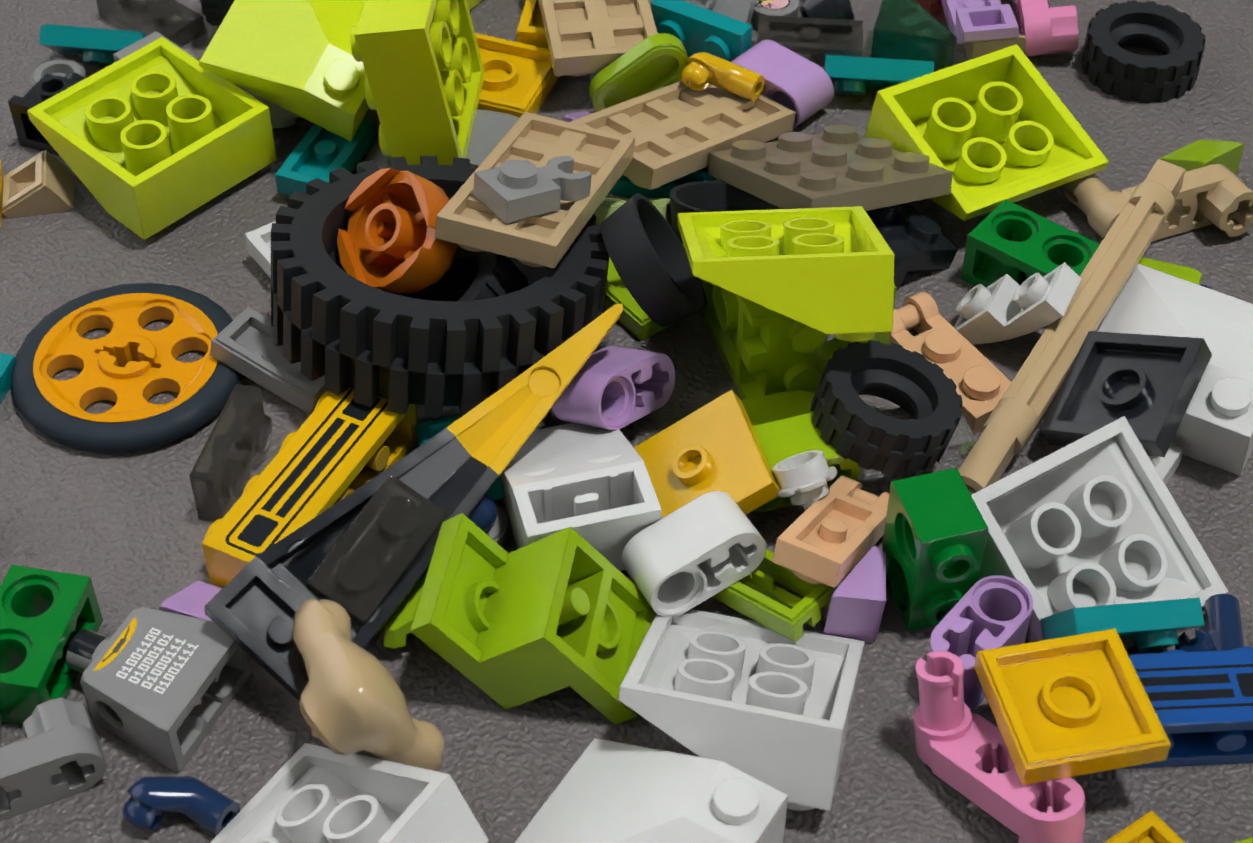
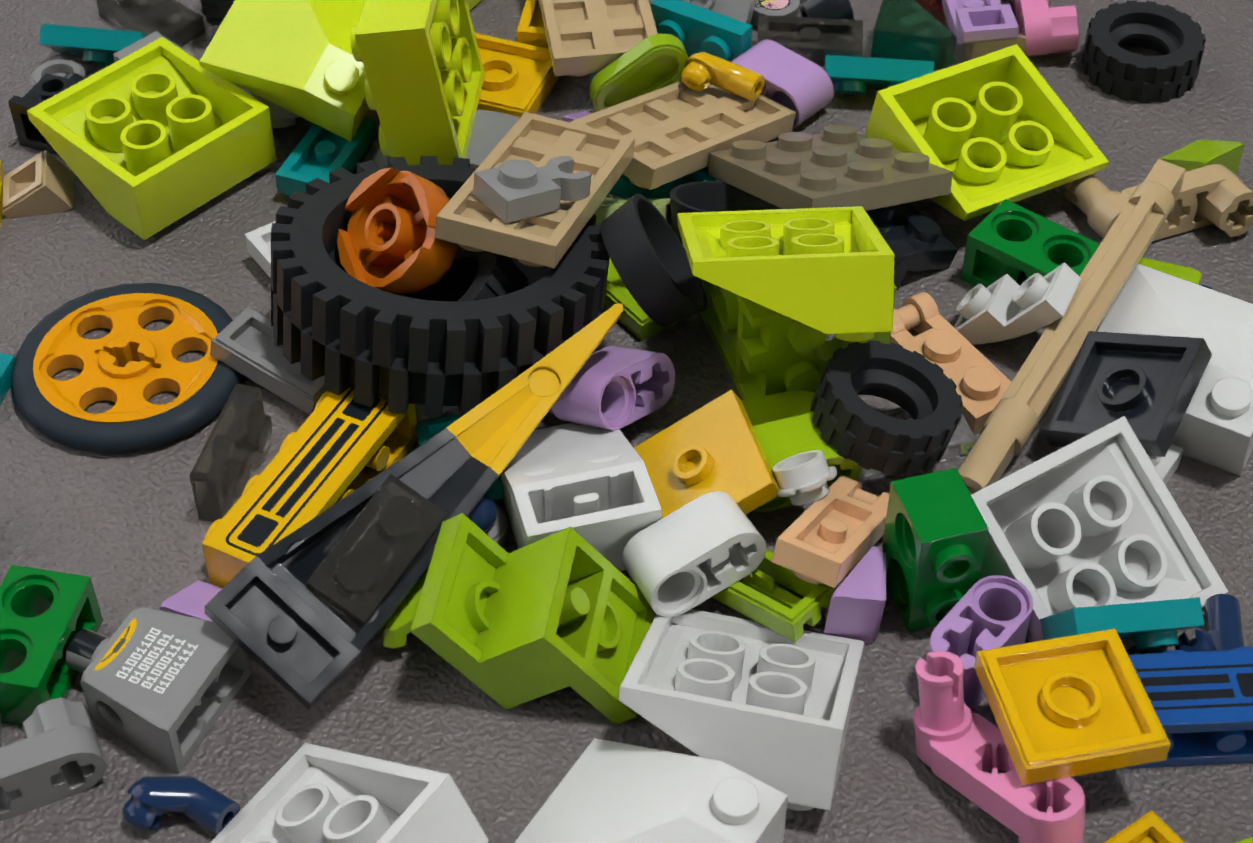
(352, 695): tan head -> none

